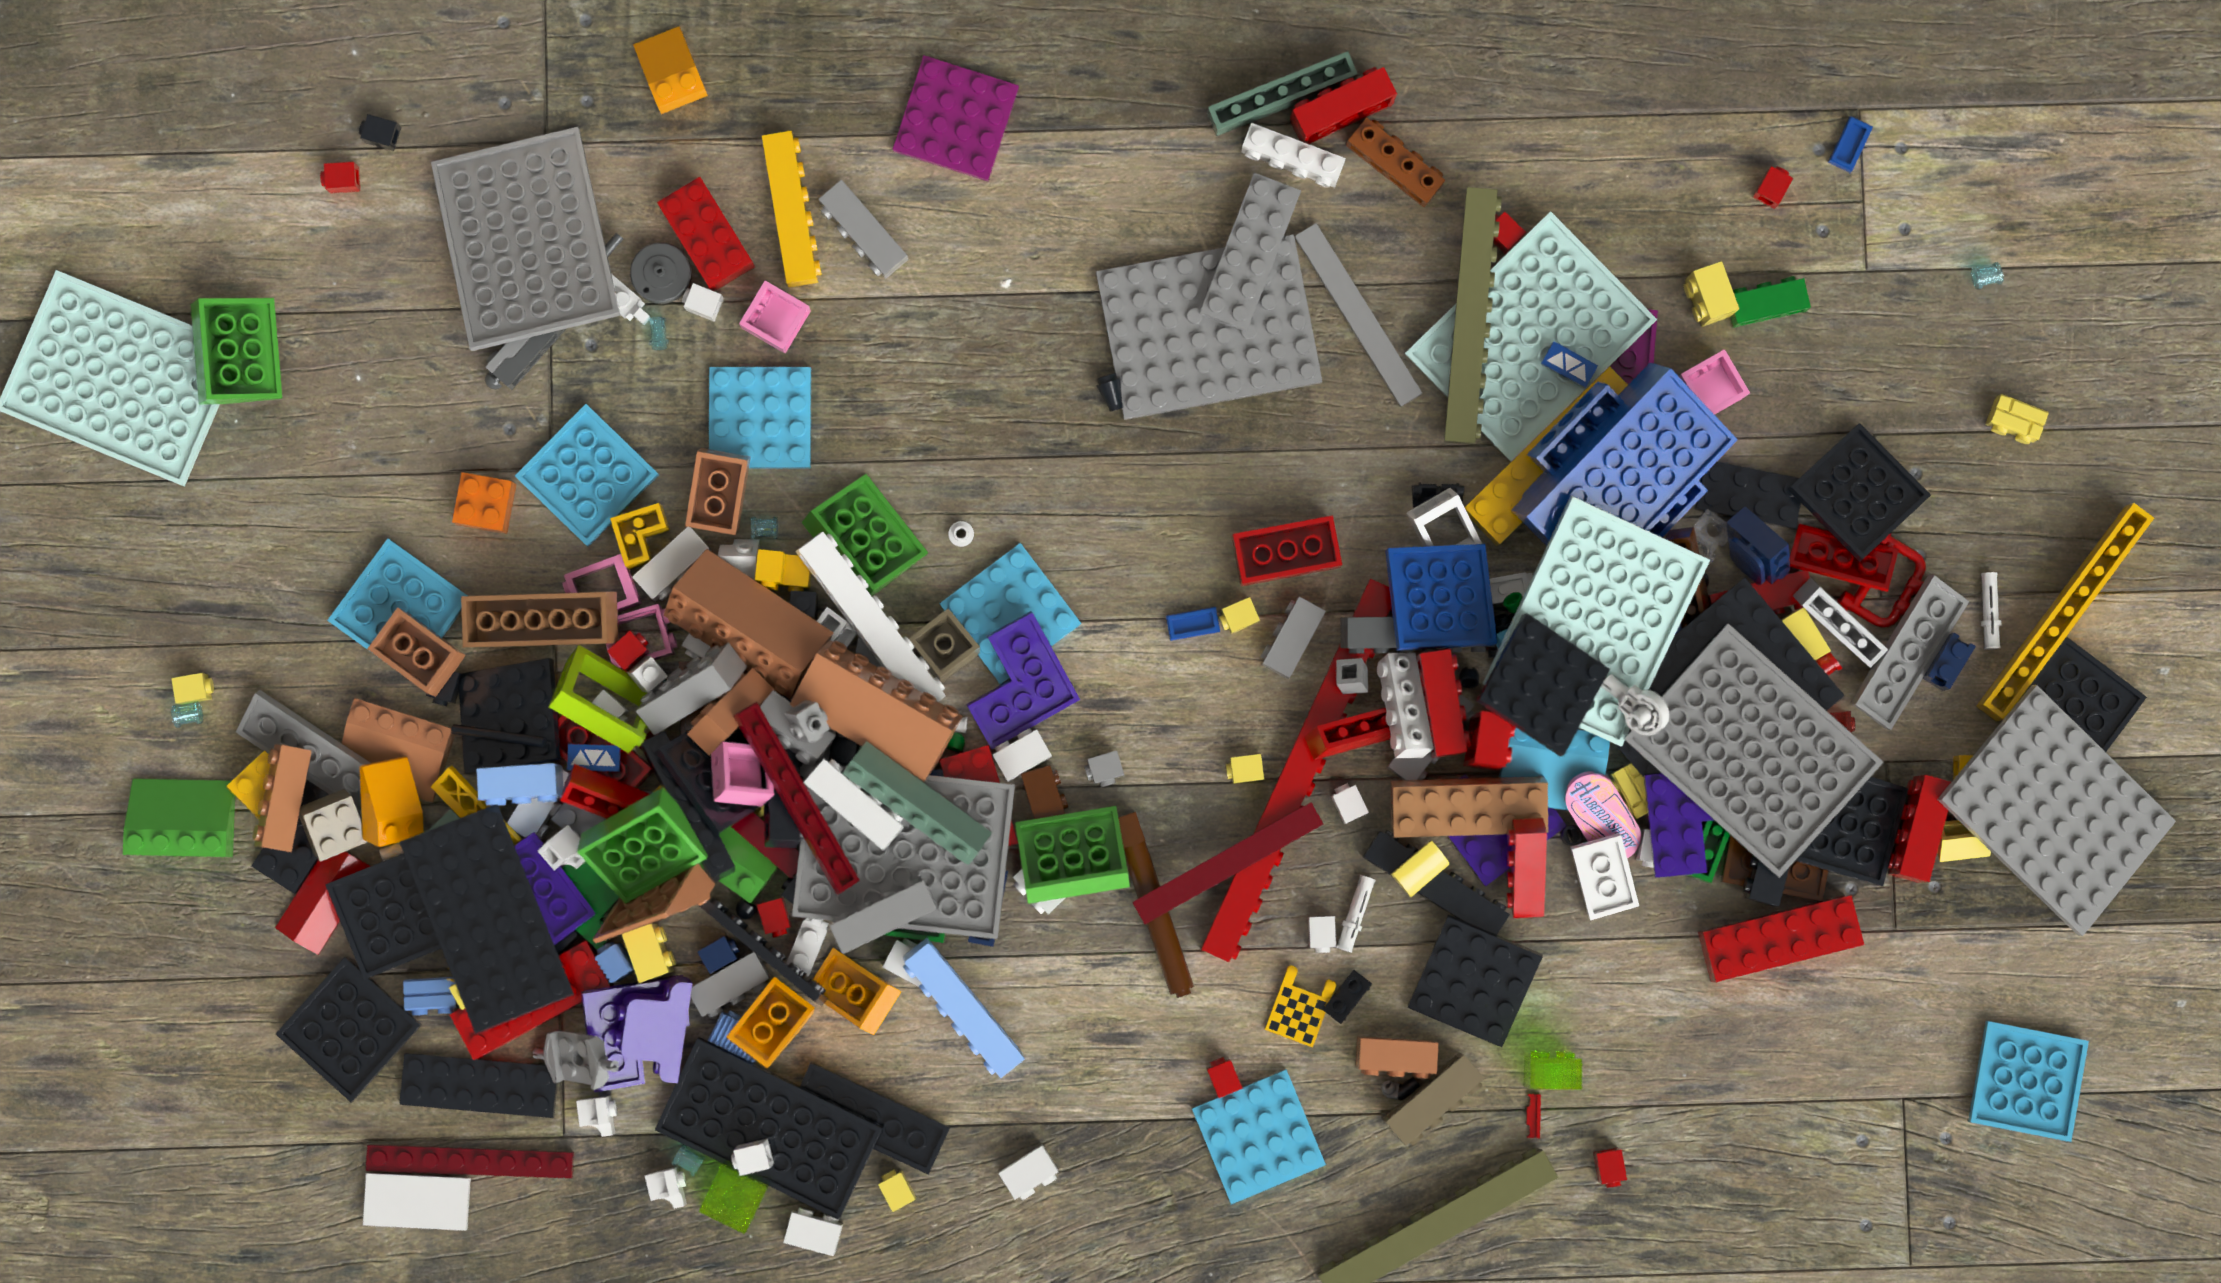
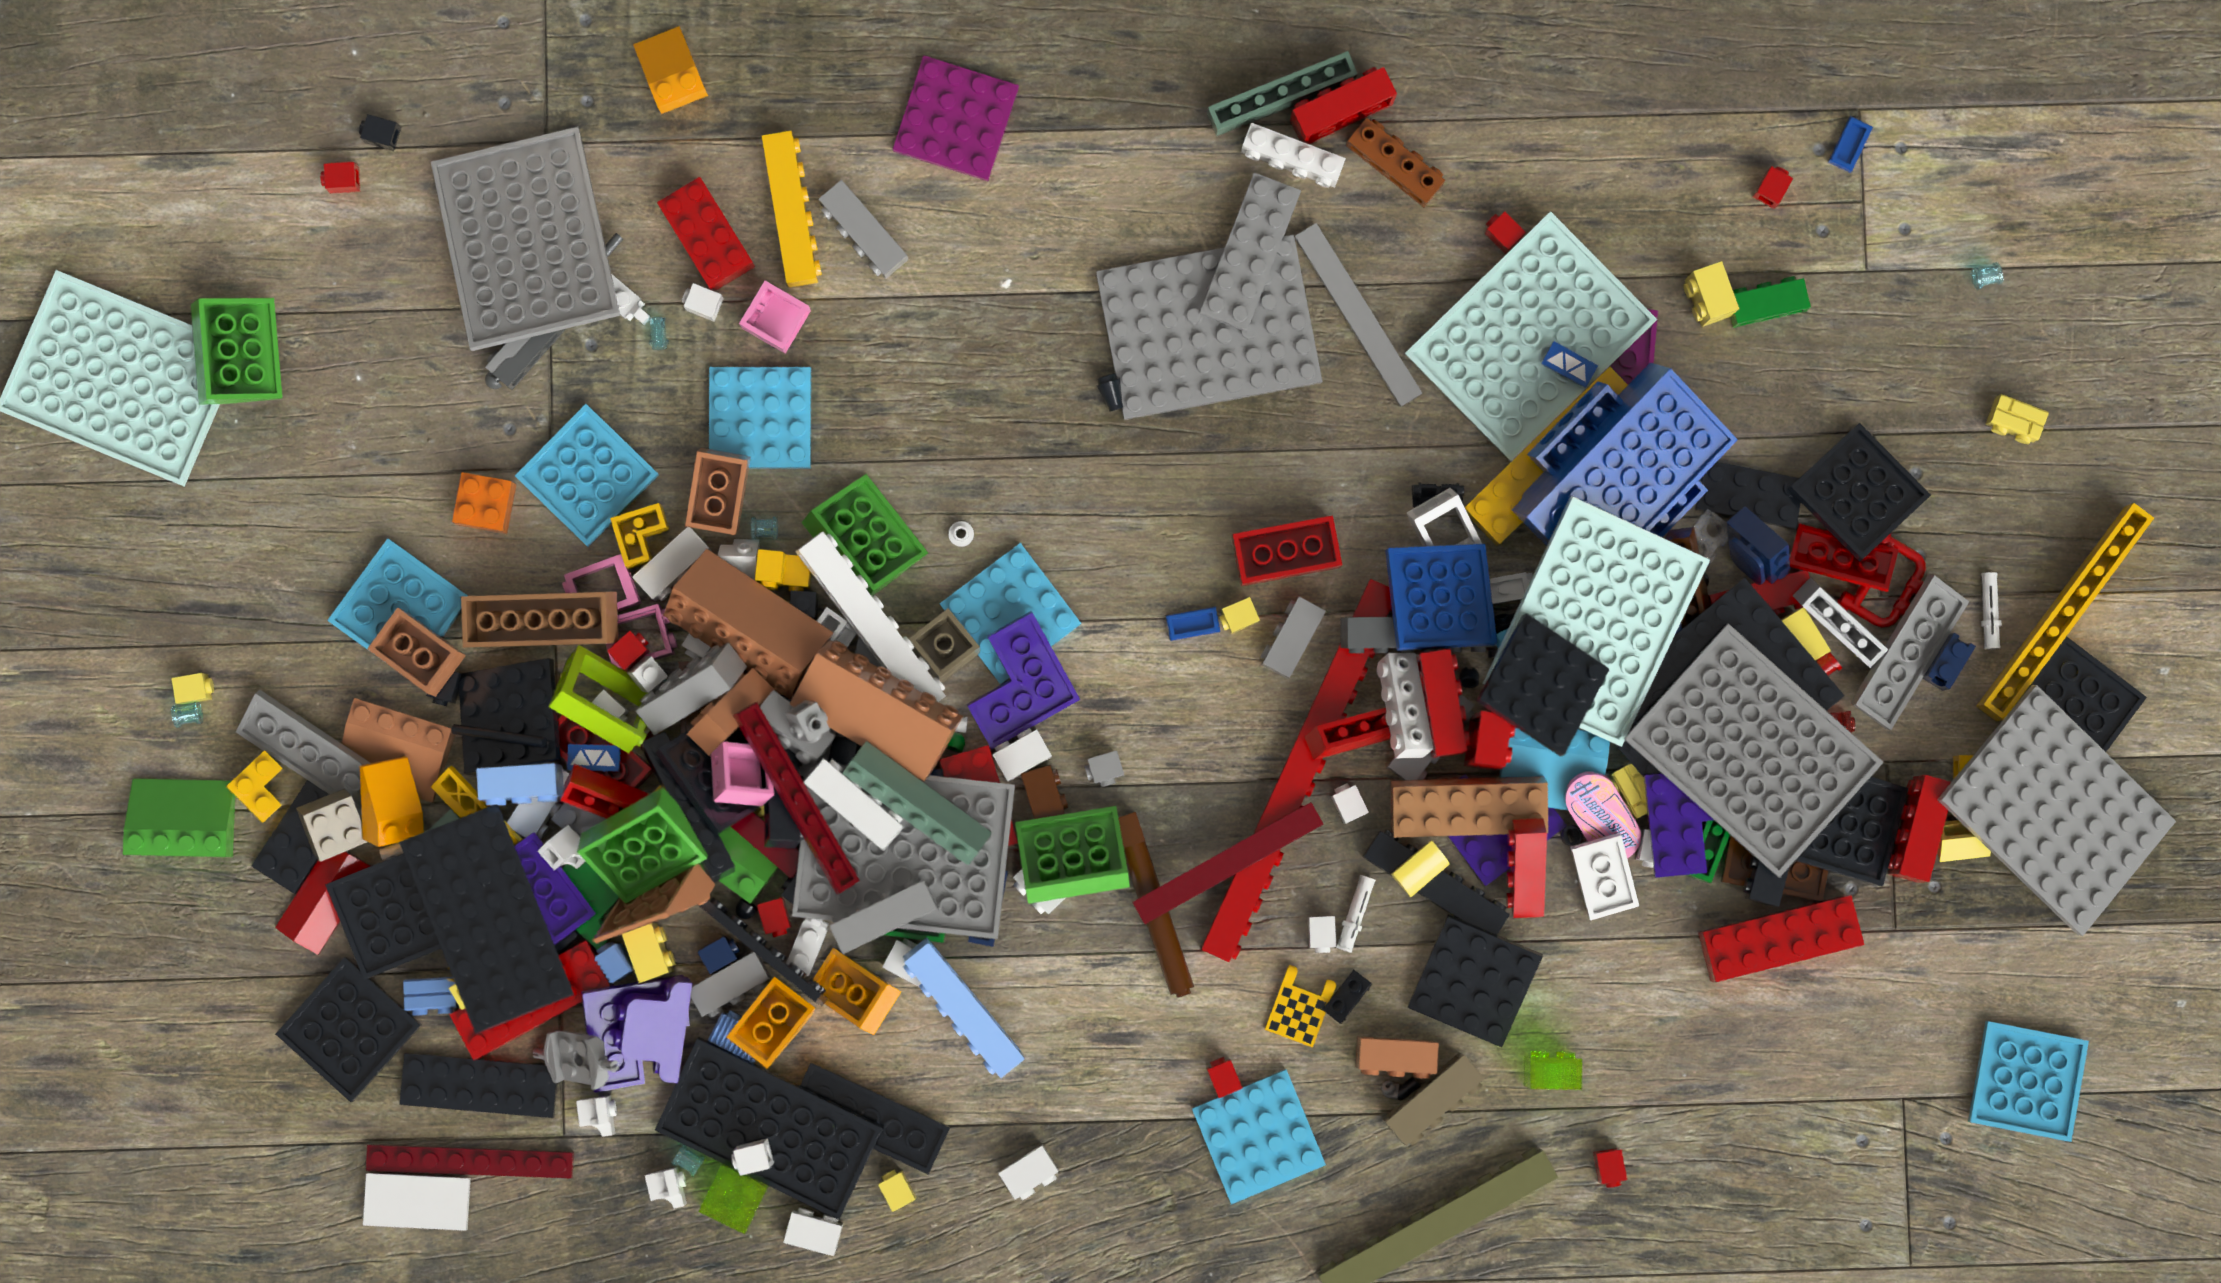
(282, 797): nougat brick -> none
(660, 273): dark grey wheel -> none
(1245, 769): light yellow brick -> none
(1352, 676): light grey brick -> none
(1470, 315): olive brick -> none
(1513, 601): green hinge -> none
(1533, 1115): red piece -> none
(1639, 706): white pin -> none
(1716, 382): bright pink piece -> none

